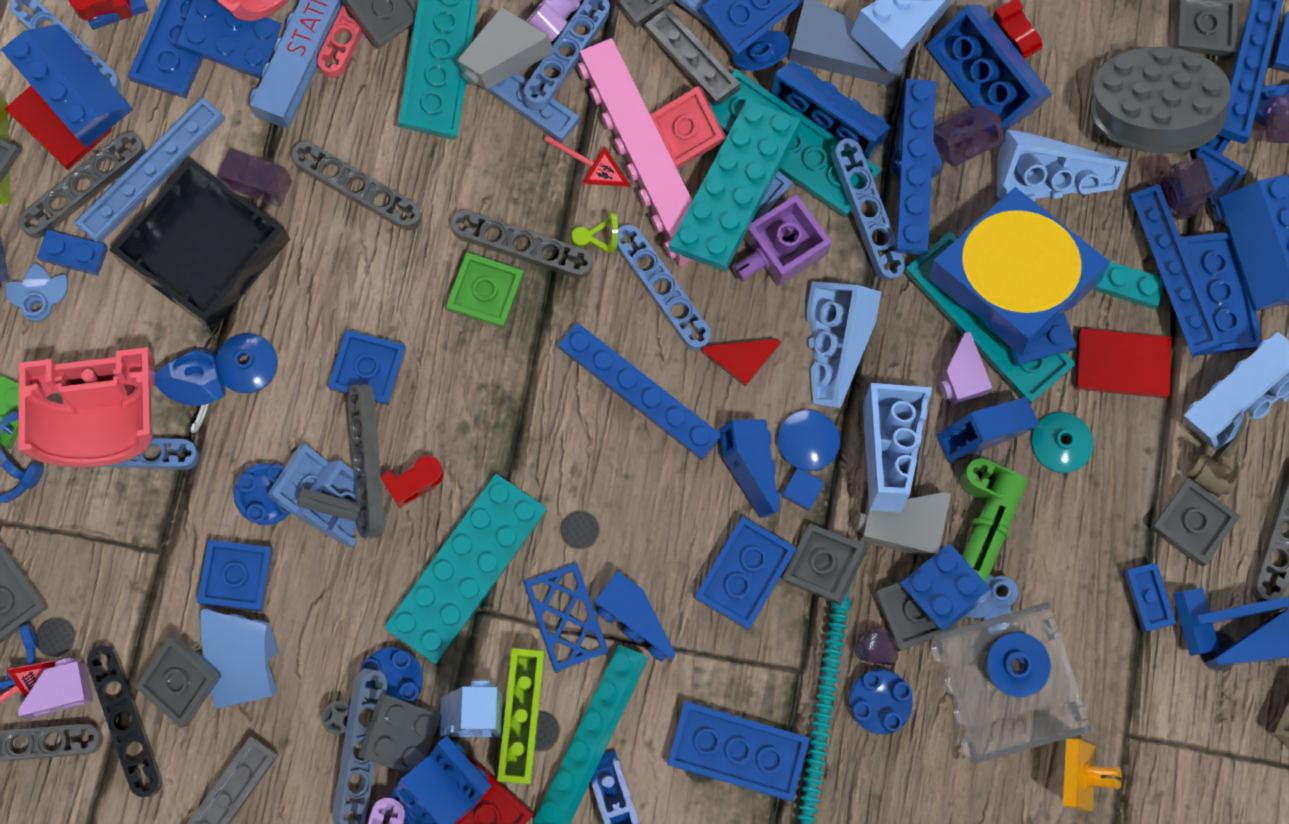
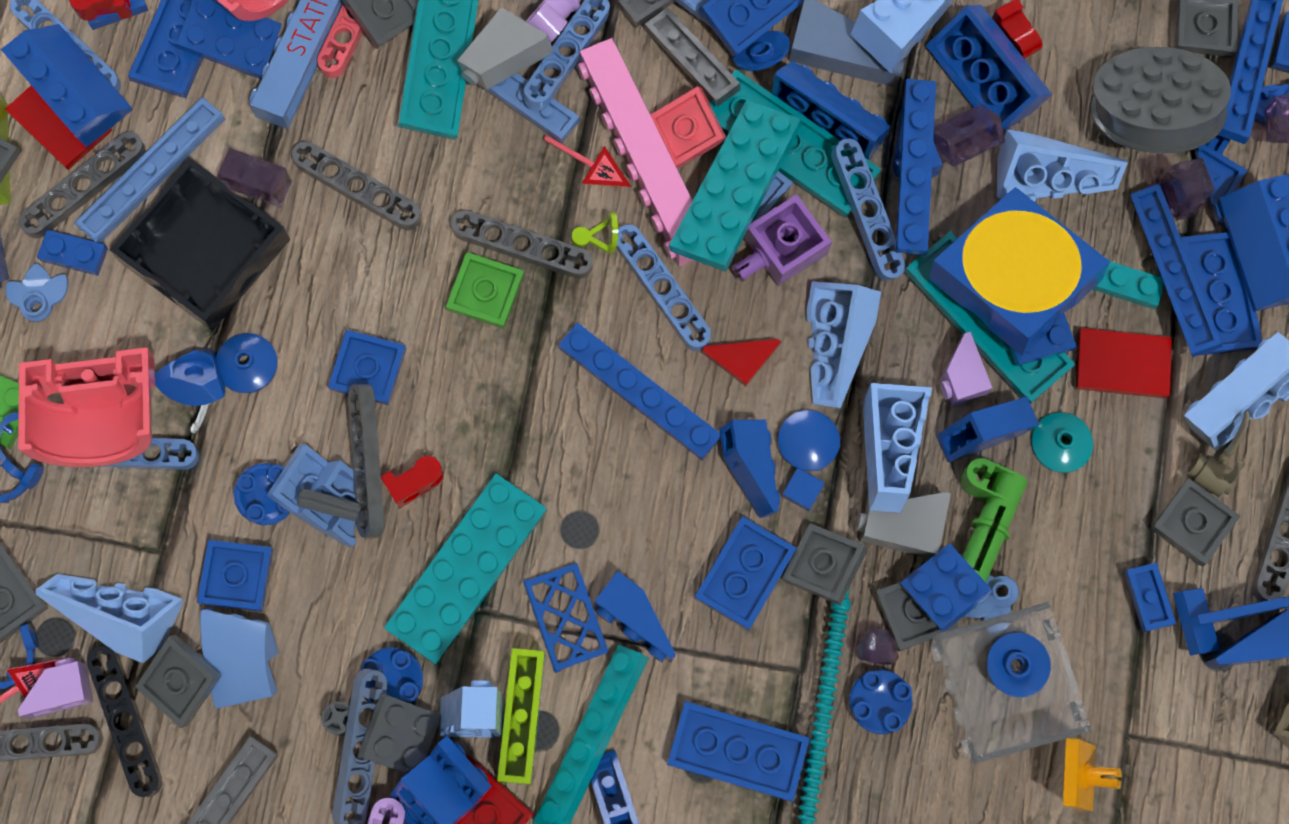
(120, 618): none -> light blue wedge

